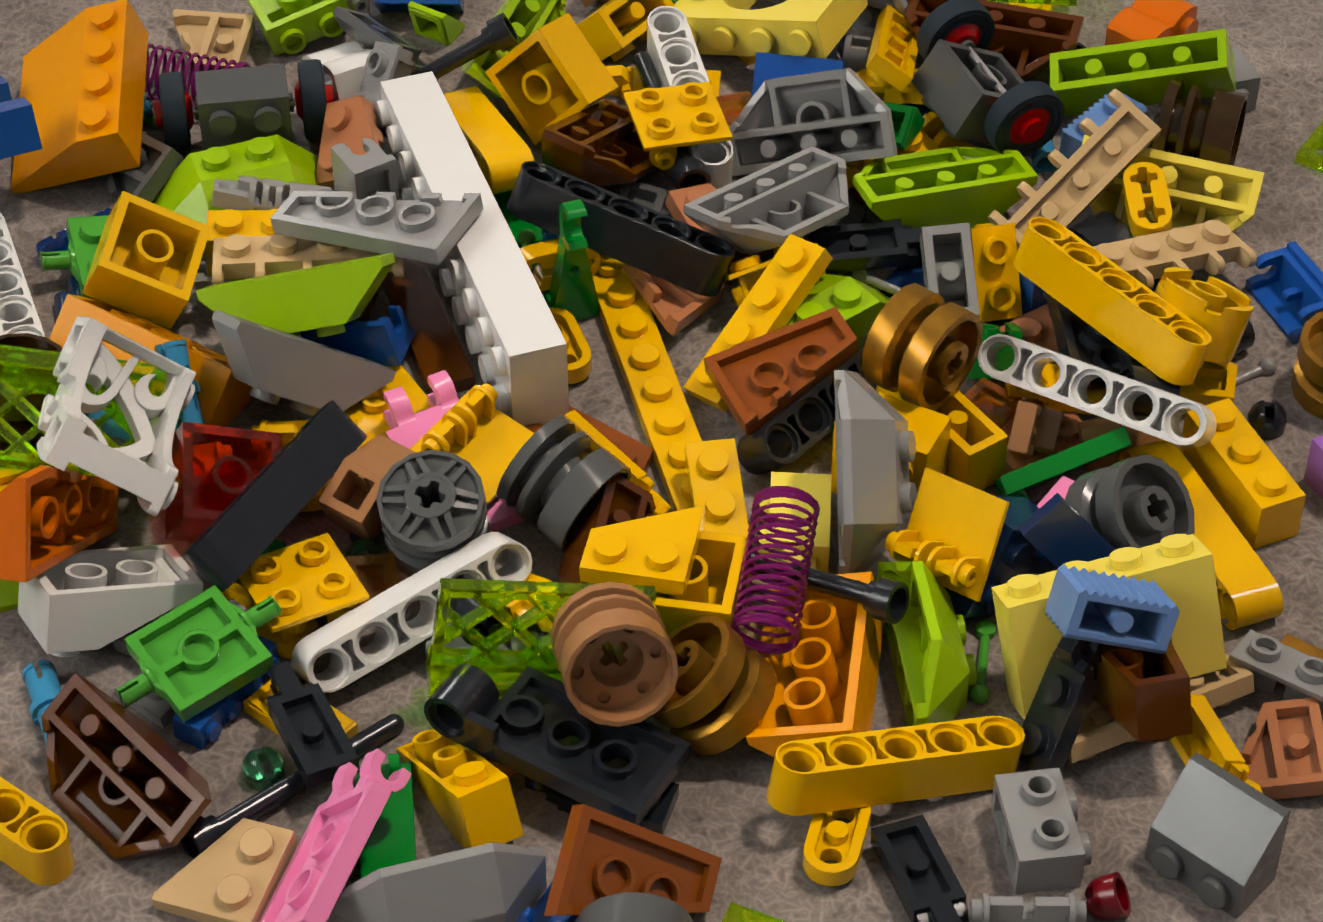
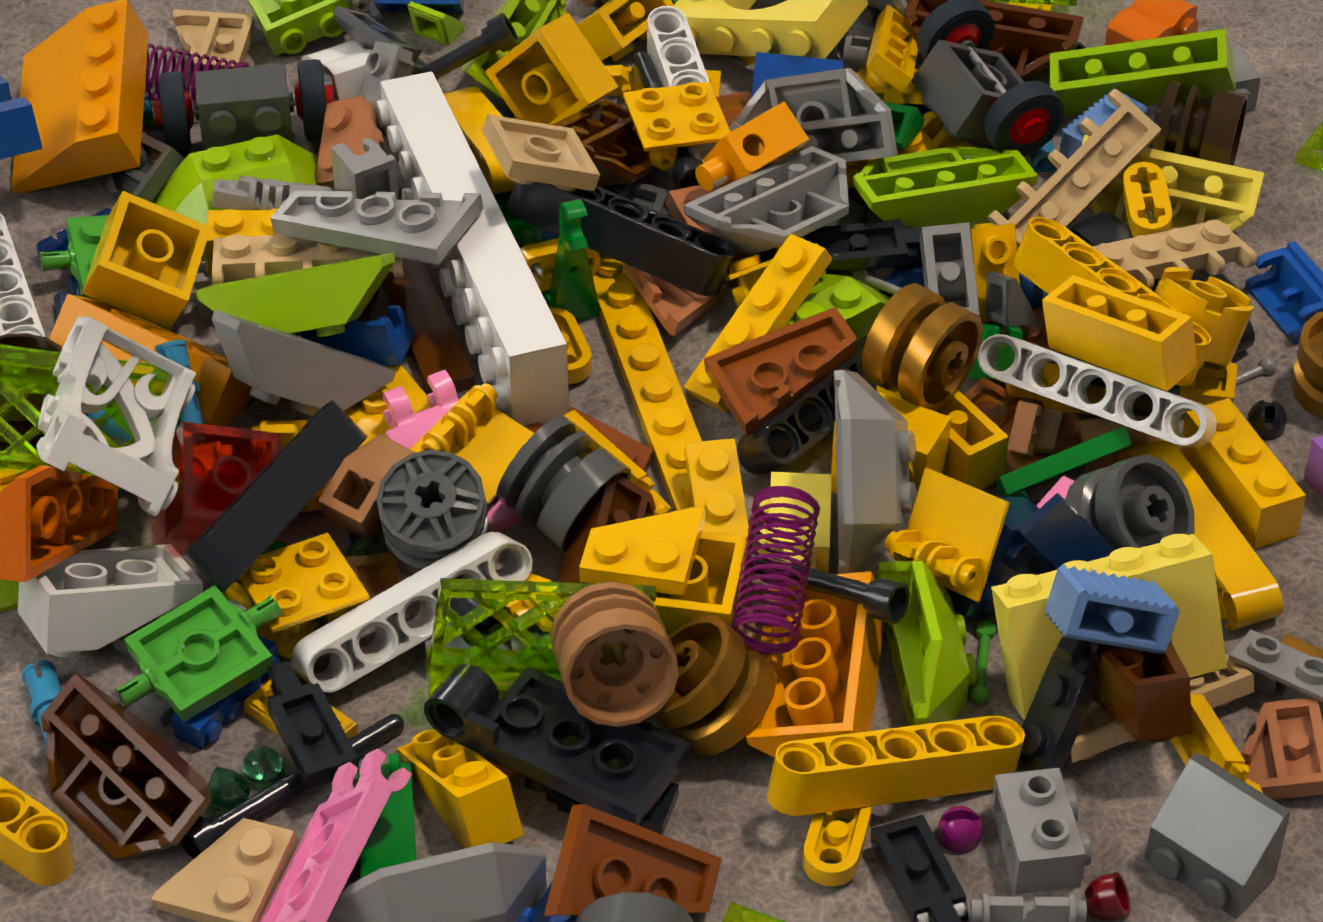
(227, 789): none -> clear green hinge
(540, 153): none -> tan plate
(742, 153): none -> light orange torso
(960, 829): none -> magenta hinge
(1007, 301): none -> dark grey slope
(1120, 332): none -> yellow brick

